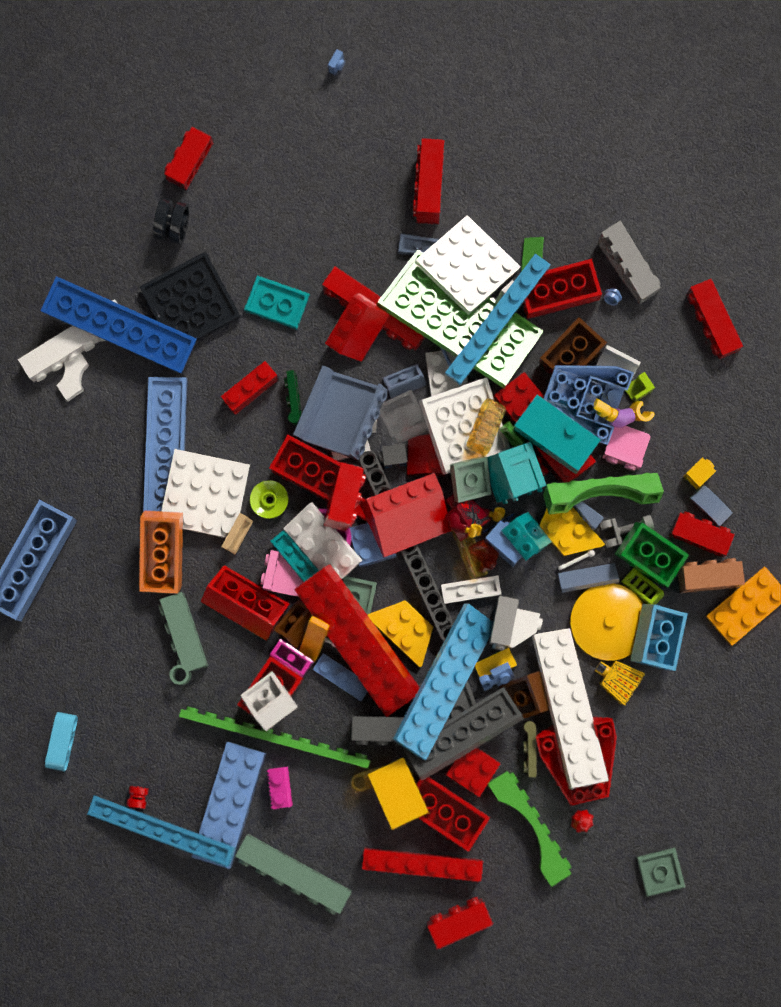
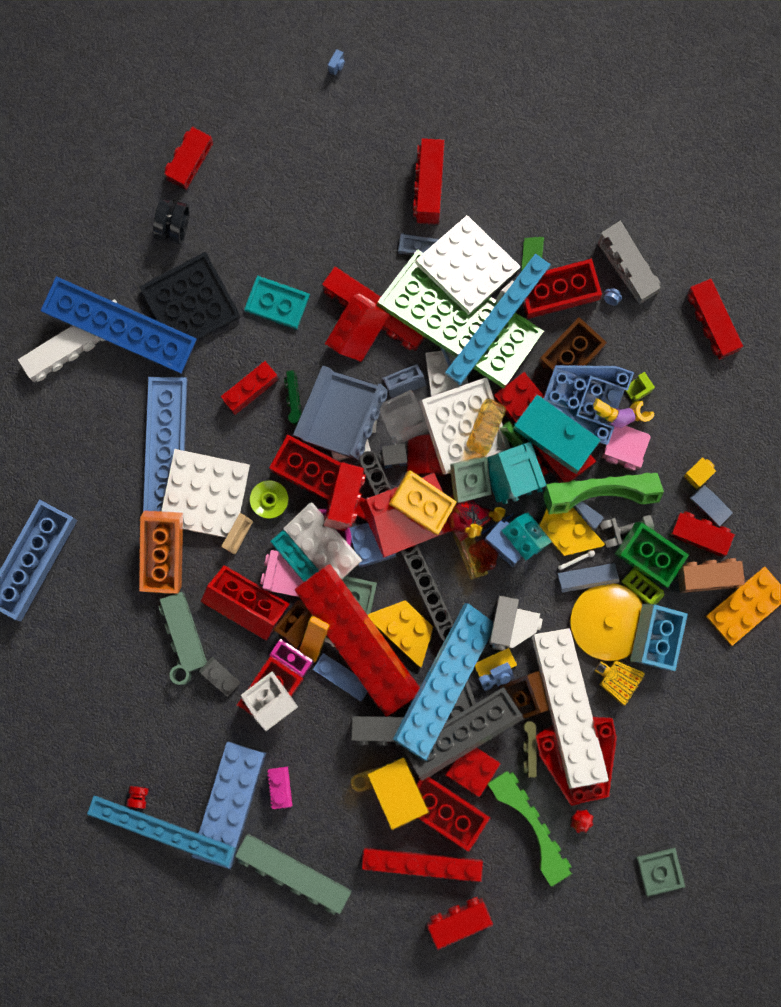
(61, 741): medium azure beam -> none
(71, 382): white tile -> none
(219, 676): none -> dark grey plate
(283, 739): bright green plate -> none
(422, 502): none -> yellow tile
(471, 589): white plate -> none
(613, 357): white panel -> none

